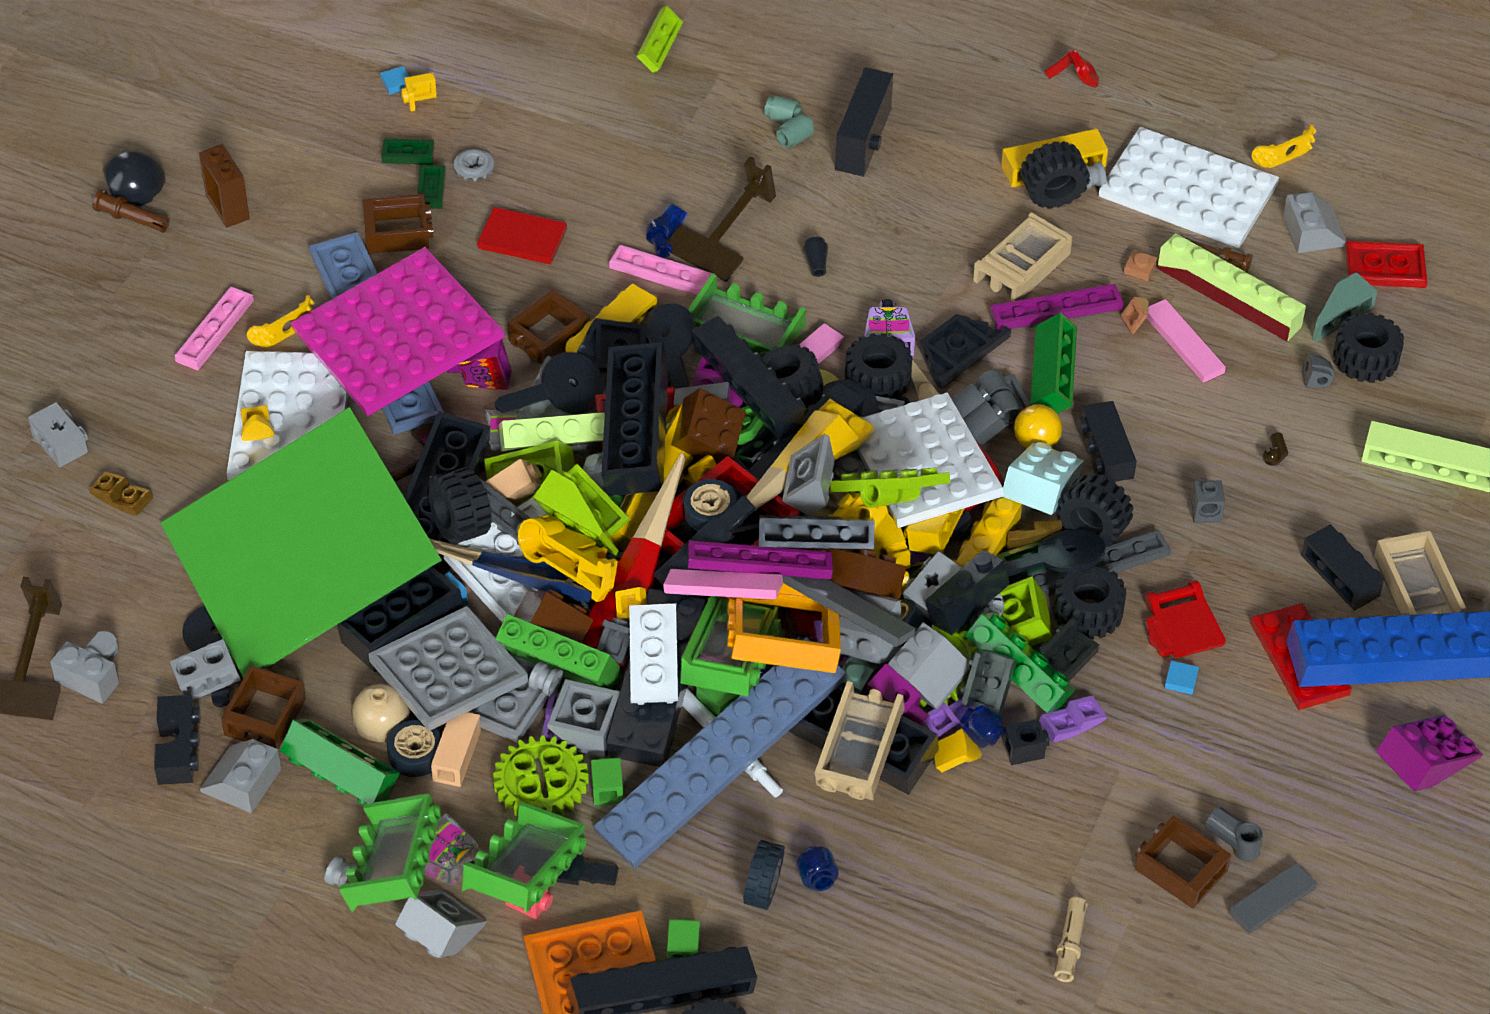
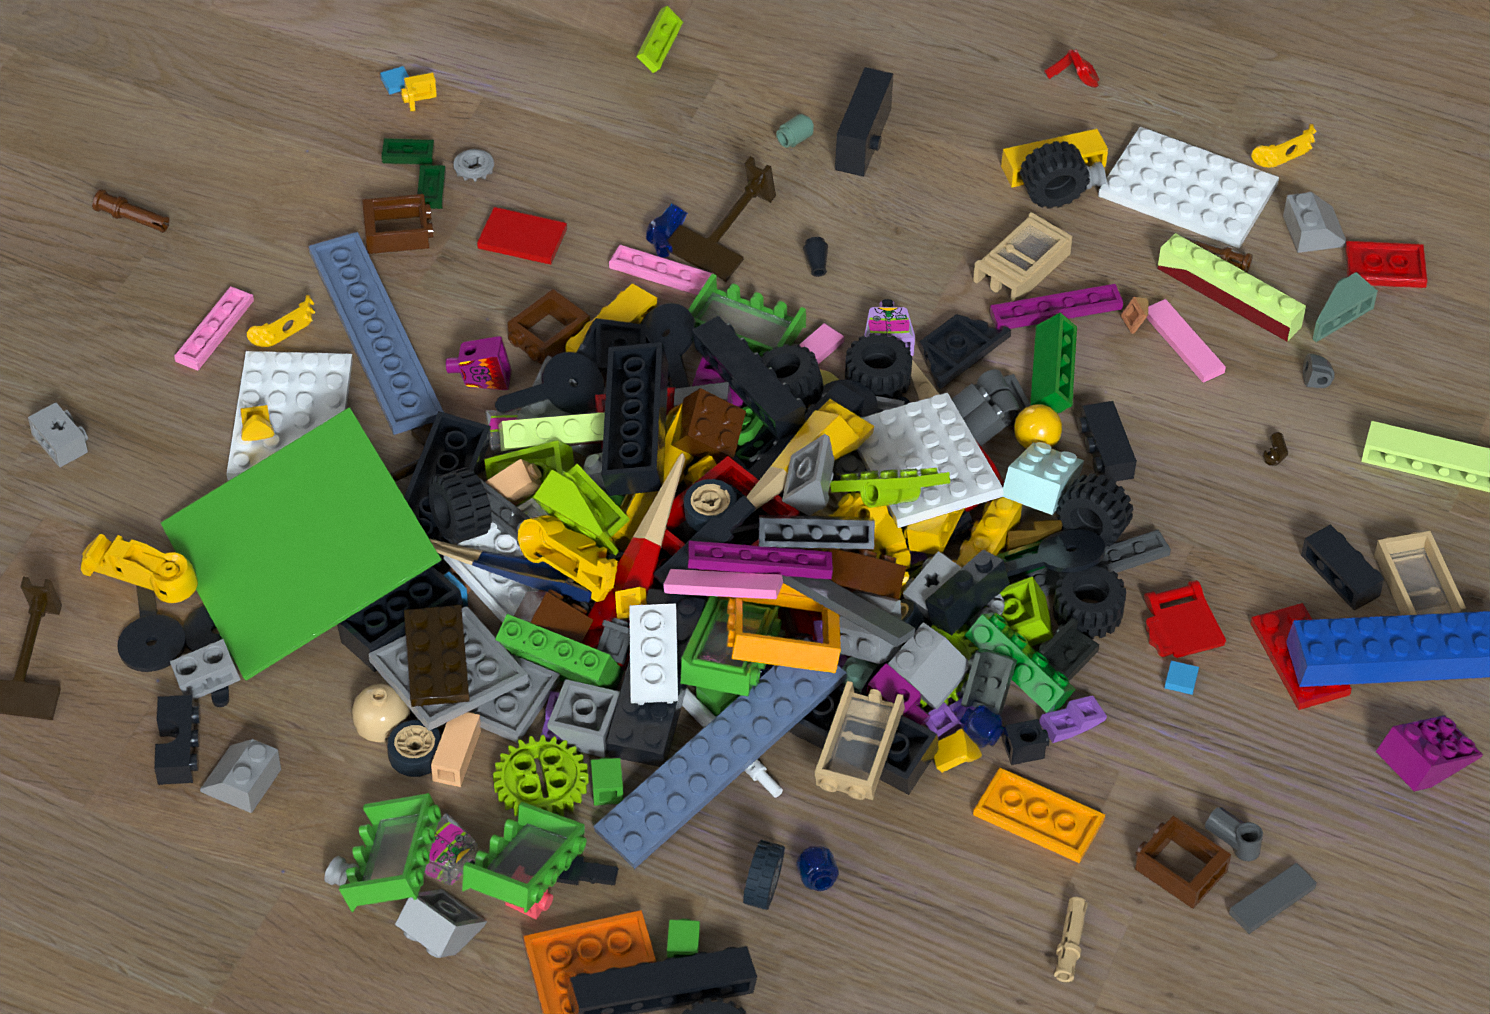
(88, 669): light grey brick -> none
(117, 492): pearl gold slope -> none
(134, 176): black cylinder -> none
(141, 566): none -> yellow piece
(150, 626): none -> black piece
(224, 185): reddish brown window -> none
(245, 728): reddish brown window -> none
(338, 762): brick -> none
(397, 331): dark pink plate -> none
(436, 656): none -> dark brown plate
(545, 679): light grey wheel -> none
(782, 108): sand green brick -> none
(1039, 815): none -> light orange tile
(1140, 265): nougat plate -> none
(1207, 501): dark grey brick -> none
(1368, 347): black tyre -> none

